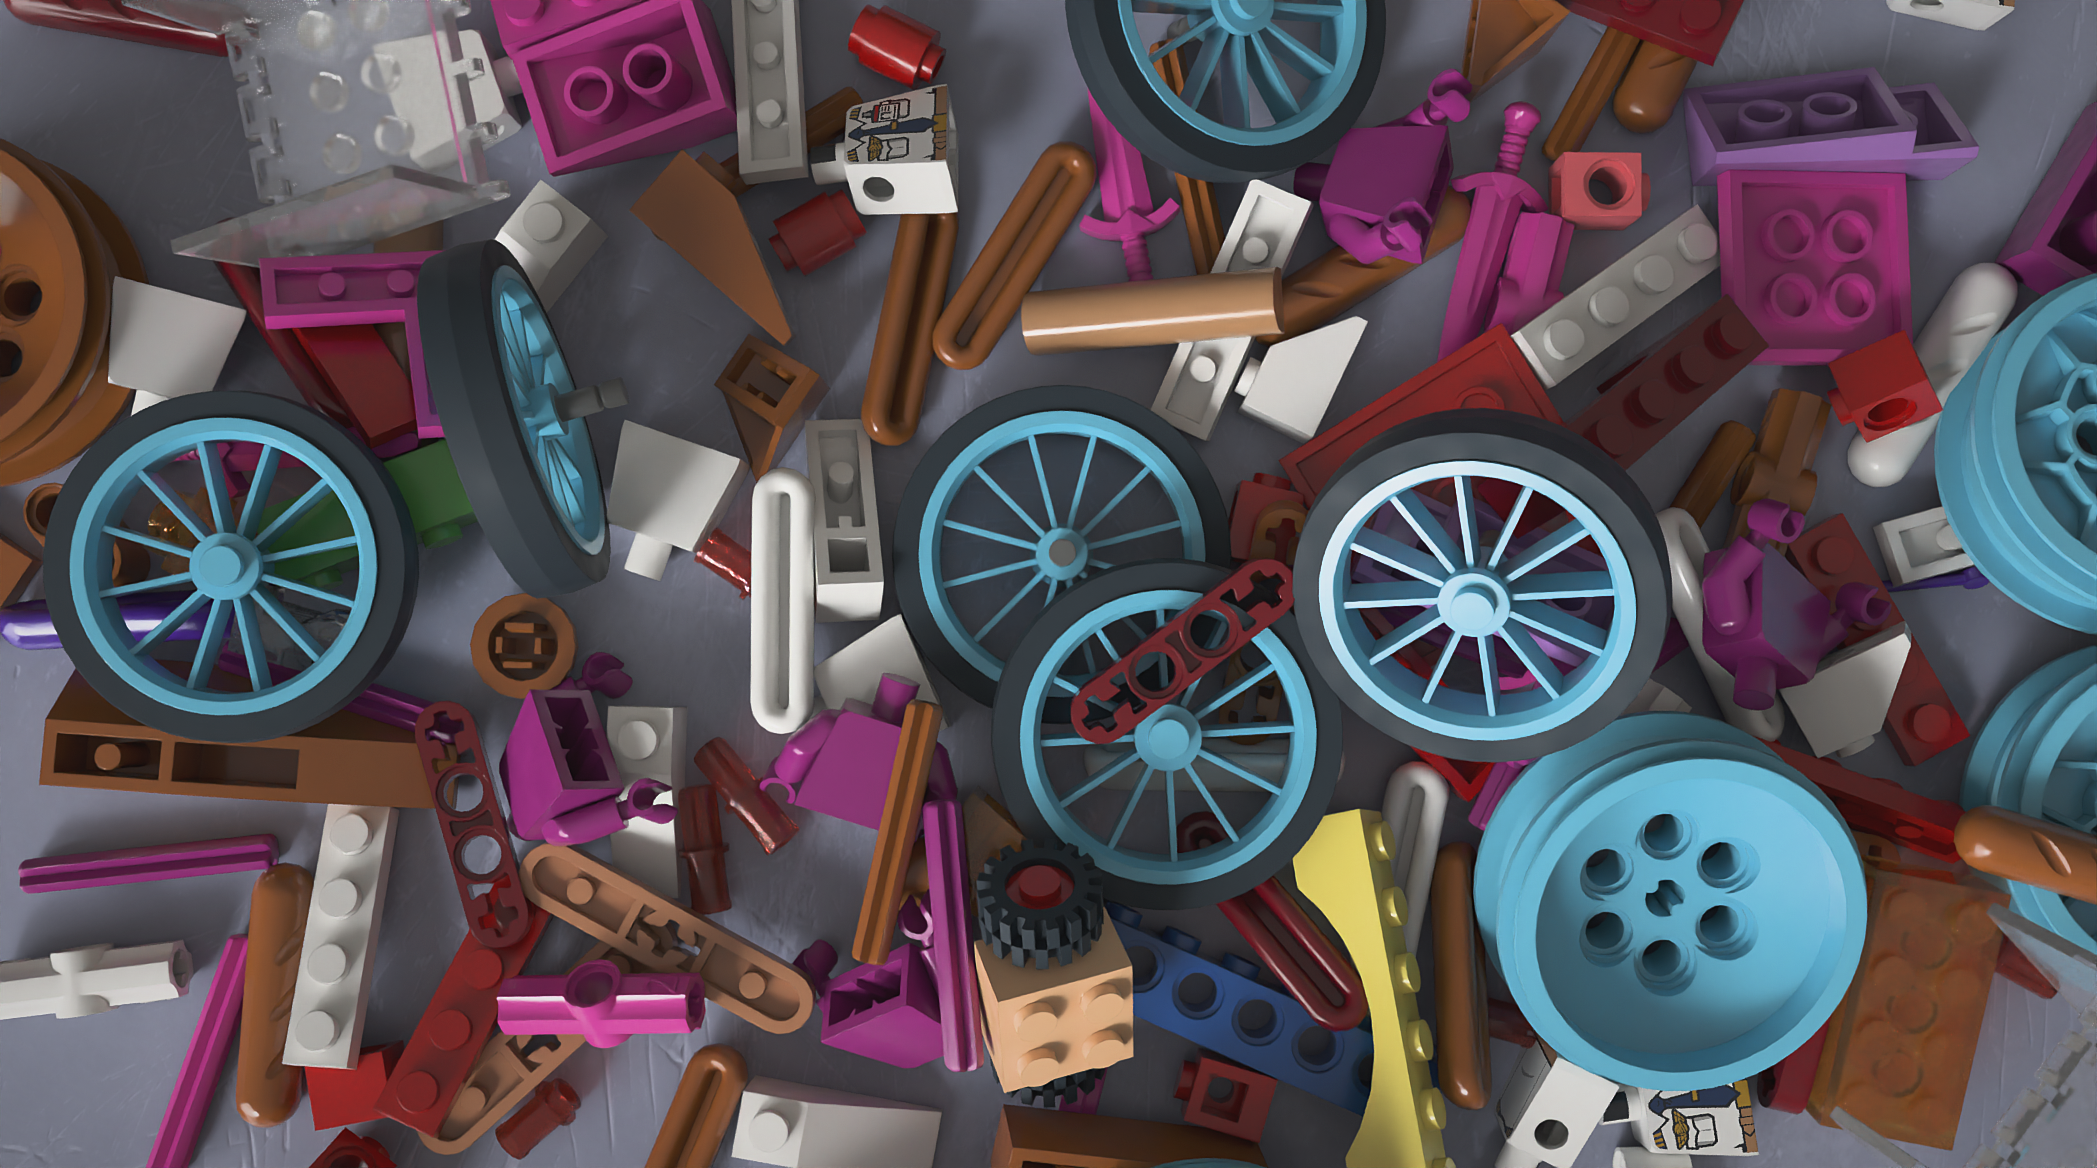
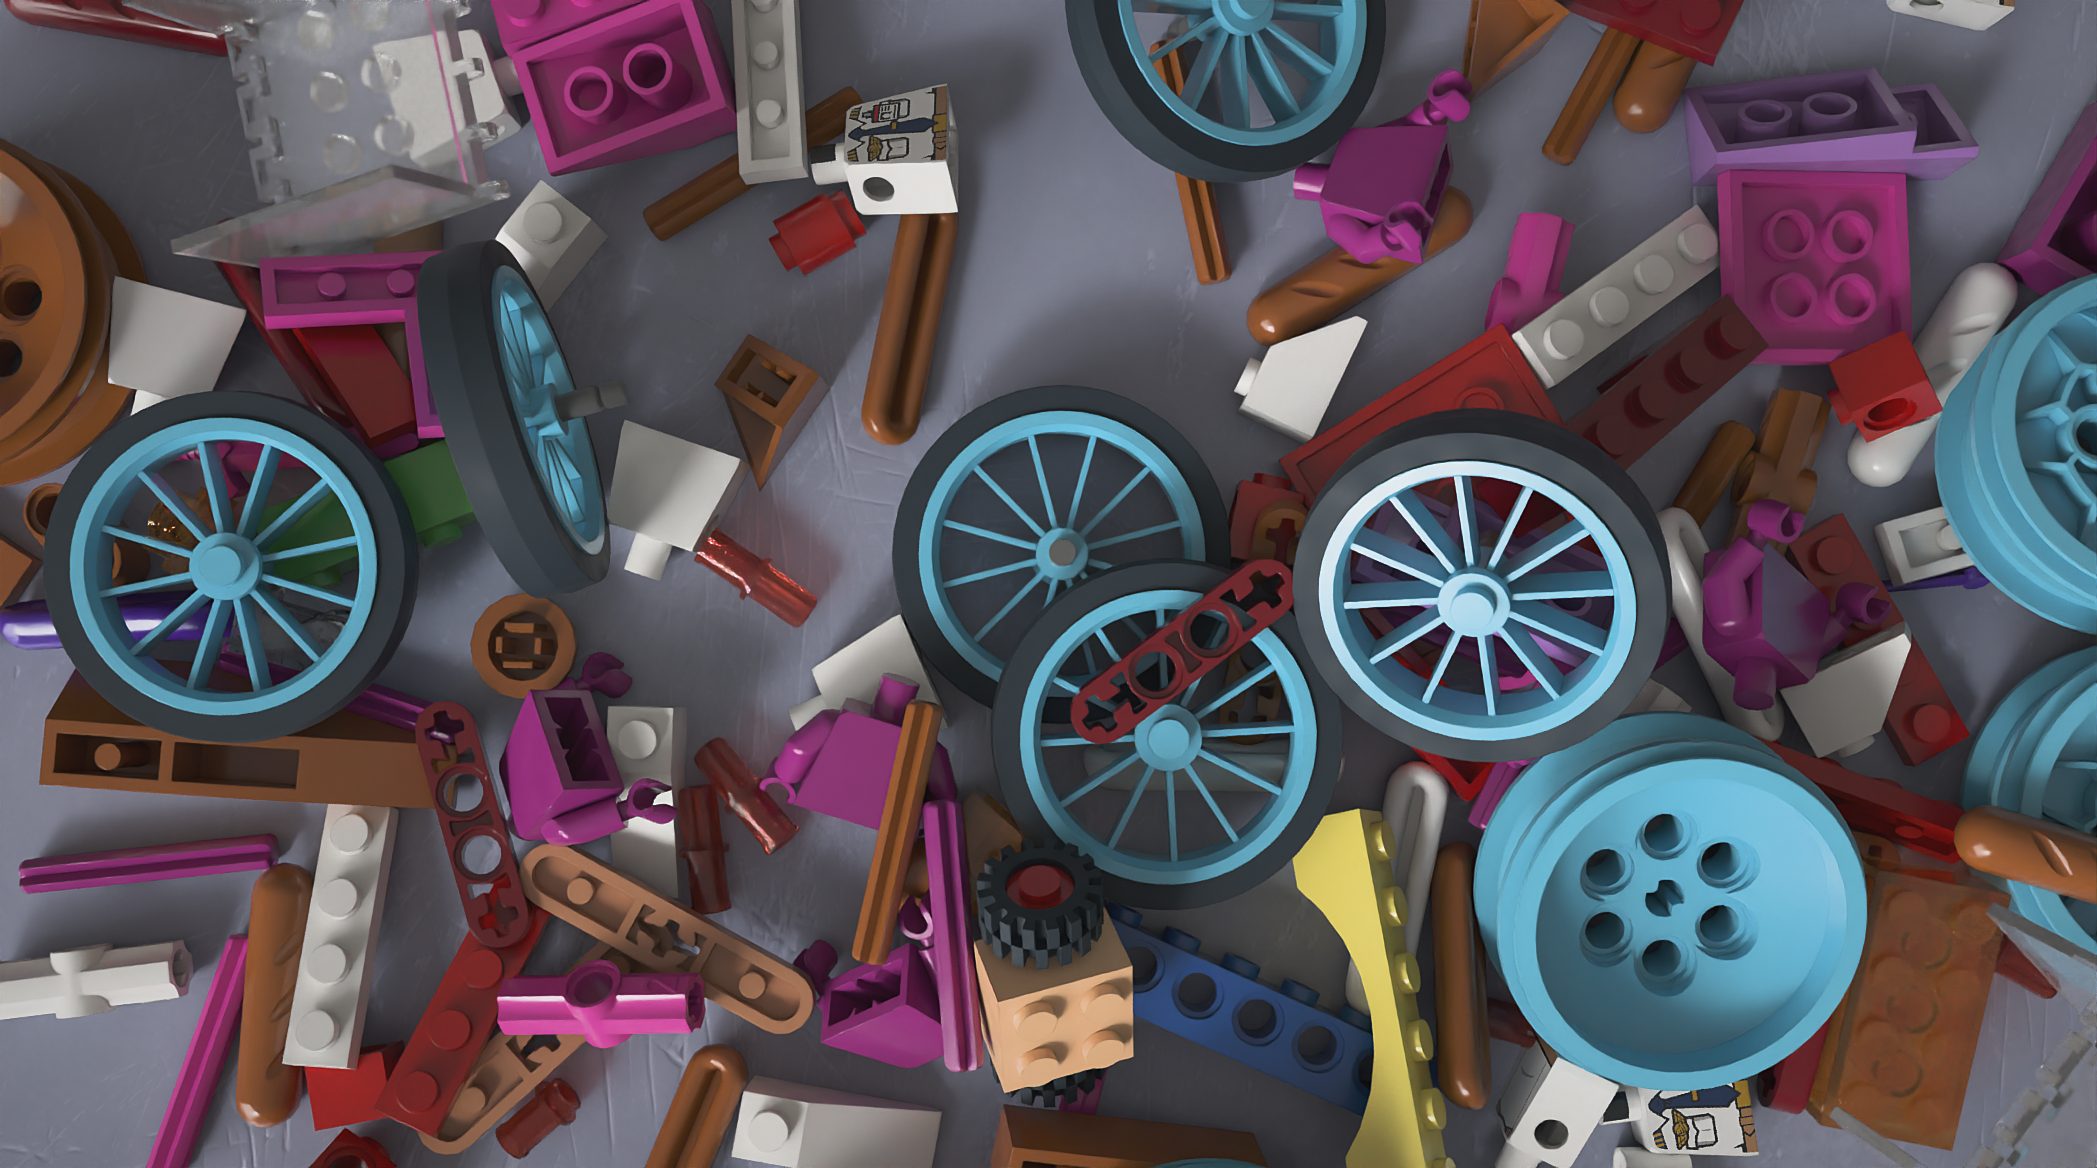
(708, 227): dark orange slope -> none
(782, 601): white piece -> none
(845, 522): white slope -> none
(897, 46): red brick -> none
(1014, 255): dark orange piece -> none
(1124, 197): dark pink sword -> none
(1154, 312): medium nougat brick -> none
(1206, 371): white plate -> none
(1237, 1113): red brick -> none
(1286, 939): dark red piece -> none
(1490, 227): dark pink sword -> none
(1571, 197): coral brick -> none

